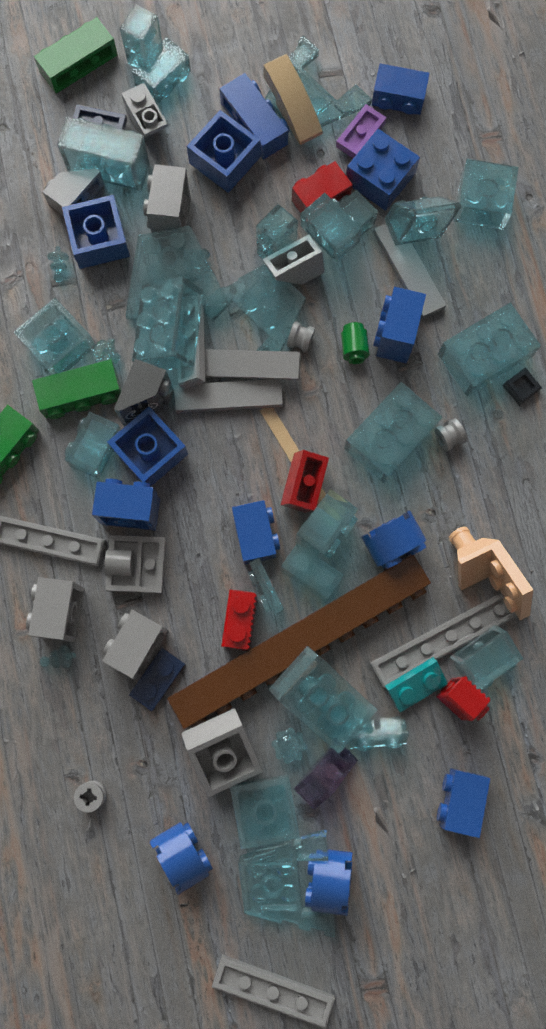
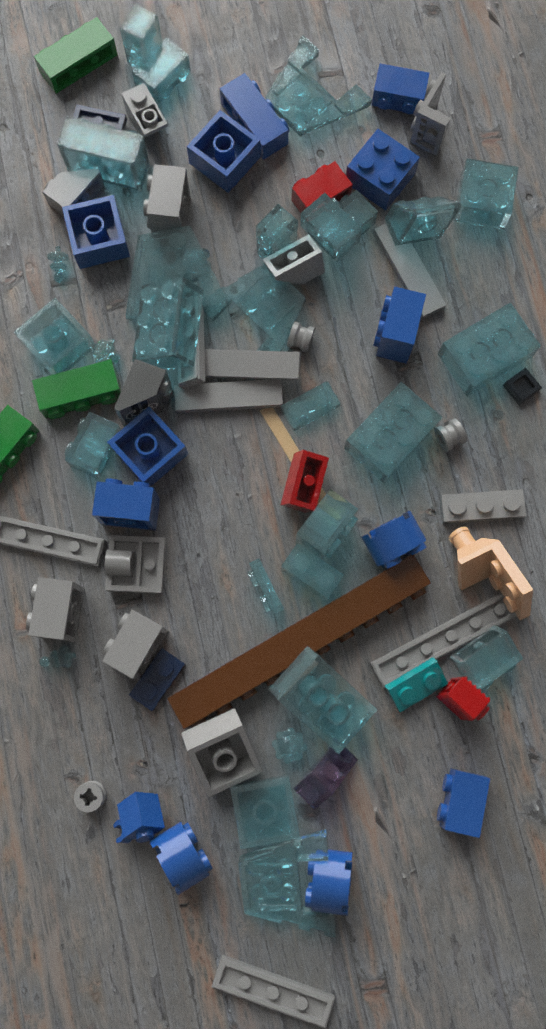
(139, 817): none -> blue brick
(239, 620): red brick -> none
(254, 531): blue brick -> none
(292, 99): tan slope -> none
(310, 406): none -> clear light blue plate
(355, 343): green brick -> none
(360, 130): medium lavender plate -> none
(391, 734): clear light blue hinge -> none
(430, 124): none -> light grey bracket
(482, 506): none -> light grey plate

